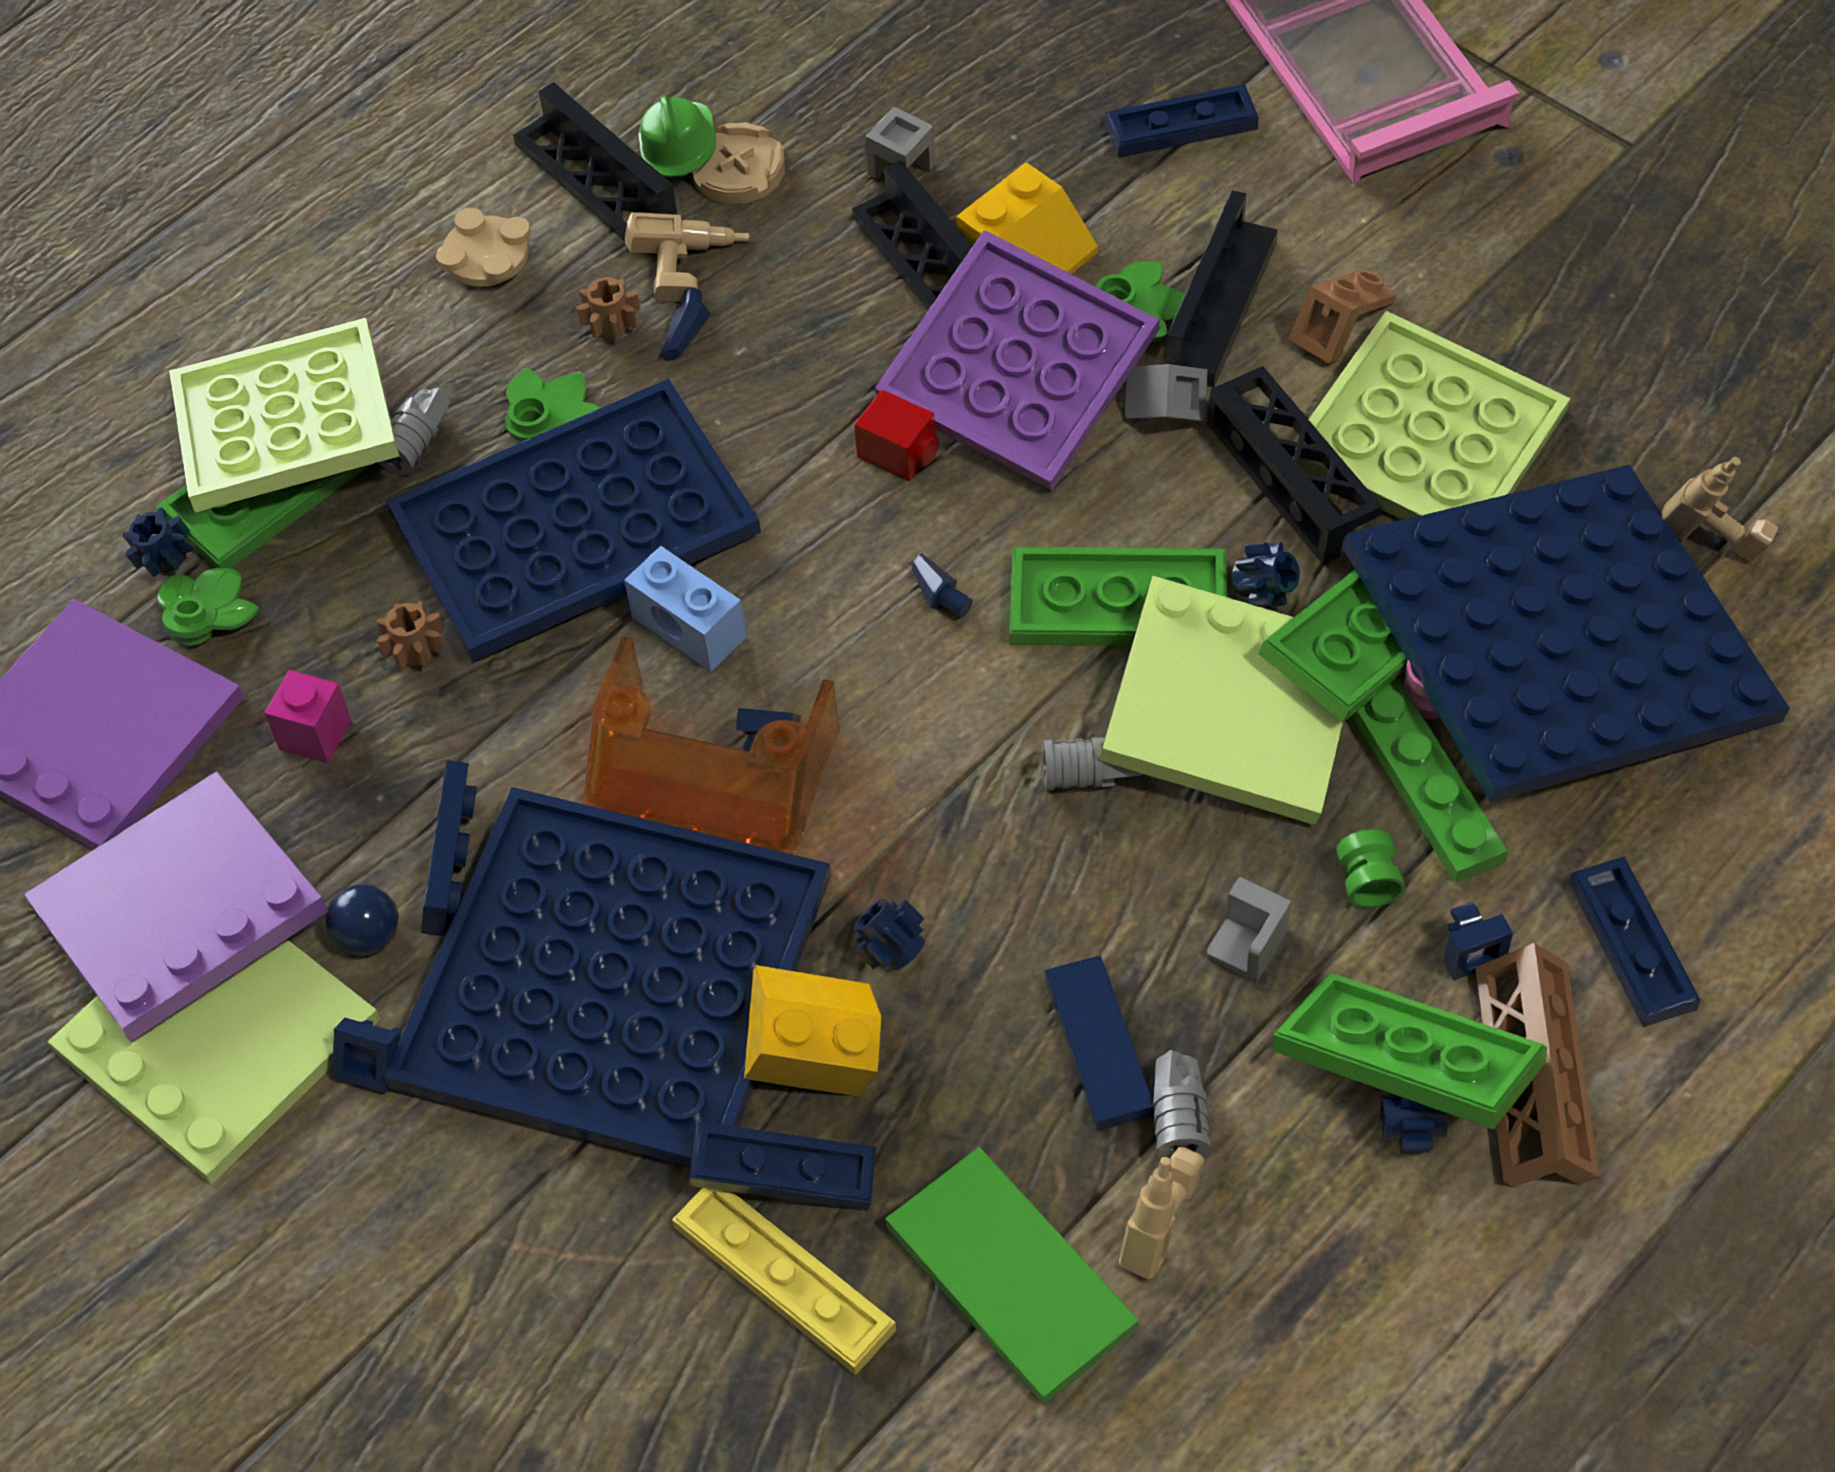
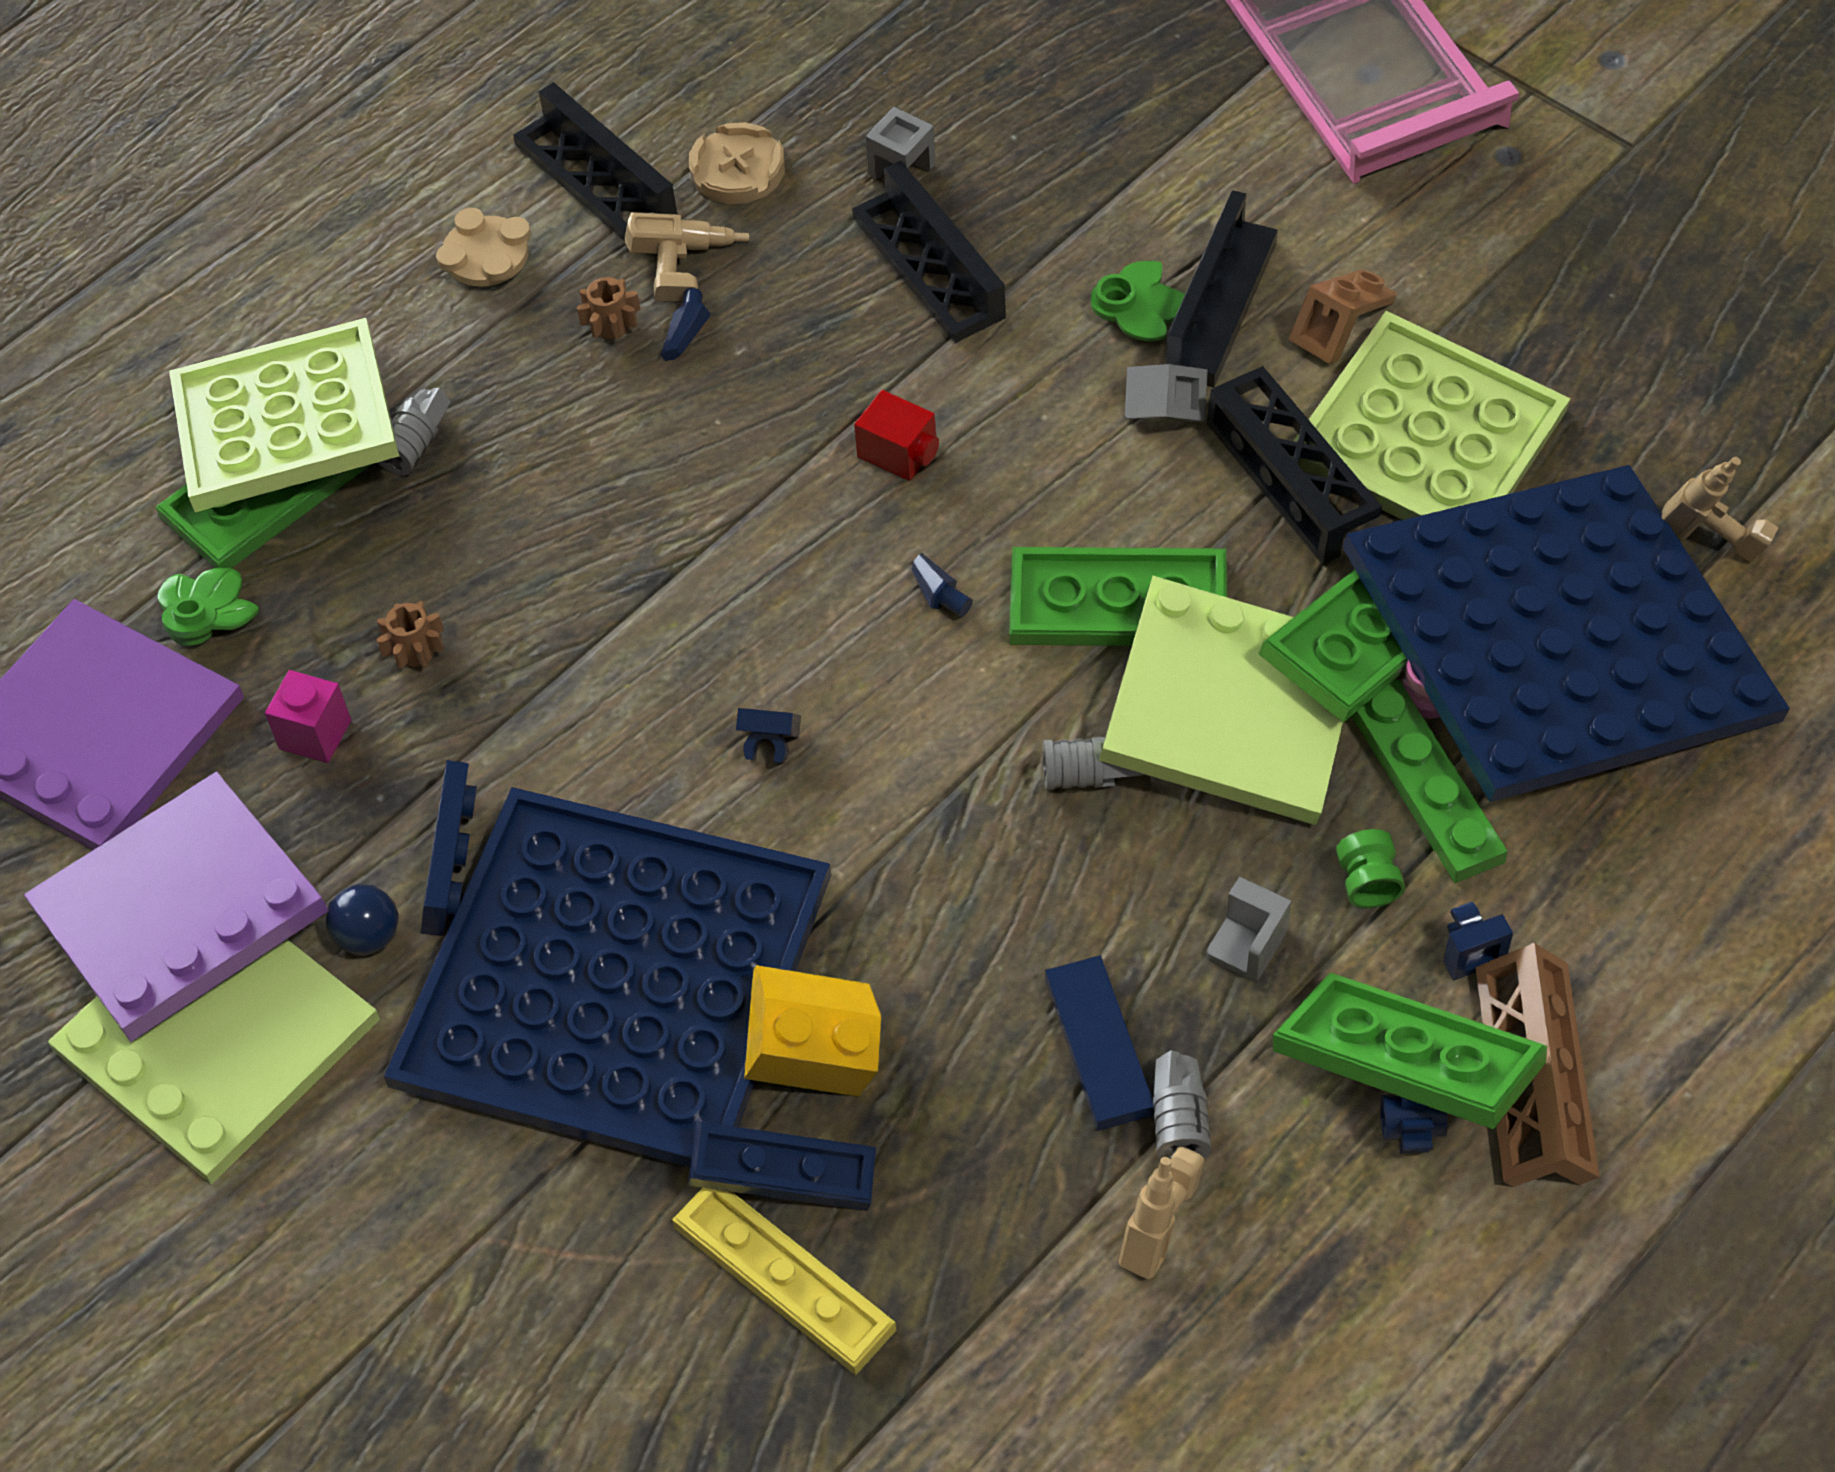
(157, 542): dark blue gear -> none
(363, 1053): dark blue tile -> none
(546, 405): bright green plate -> none
(570, 517): dark blue plate -> none
(677, 136): bright green piece -> none
(685, 608): light blue brick -> none
(702, 785): clear orange windscreen -> none
(889, 934): dark blue gear -> none
(1012, 1275): bright green tile -> none
(1019, 358): medium lavender plate -> none
(1034, 216): yellow slope -> none
(1181, 120): dark blue tile -> none
(1266, 574): dark blue gear -> none
(1634, 941): dark blue tile -> none

